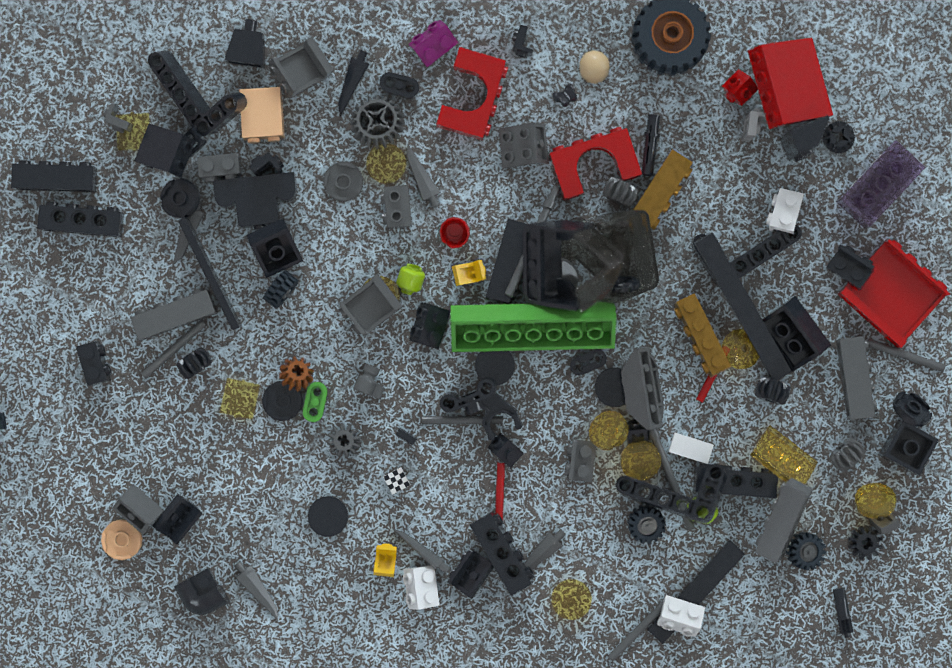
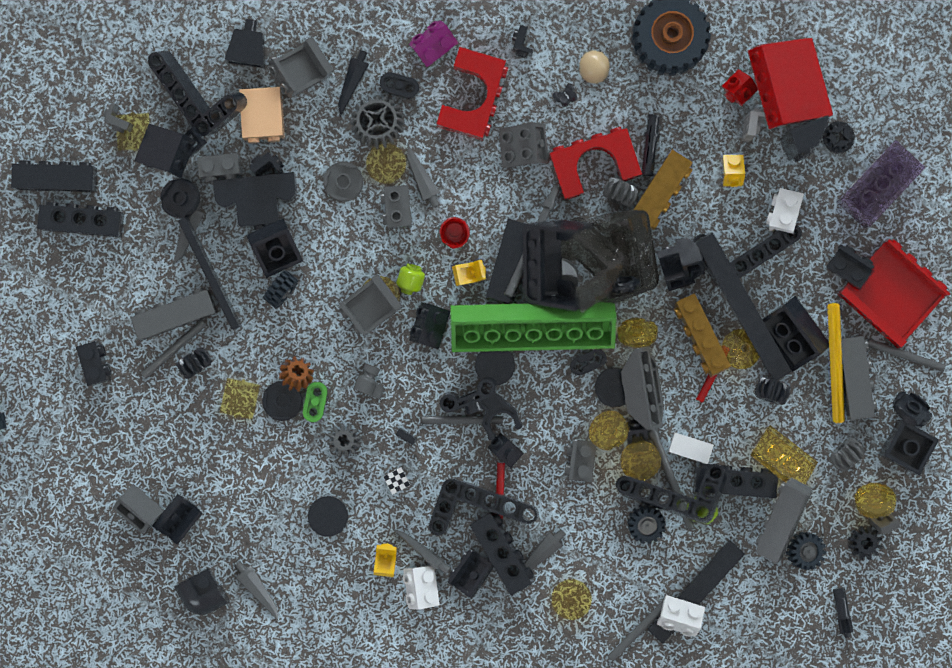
(119, 534): light nougat tile -> none
(479, 501): none -> black beam
(637, 332): none -> clear yellow tile
(681, 264): none -> black brick
(733, 170): none -> yellow bracket
(836, 368): none -> yellow axle

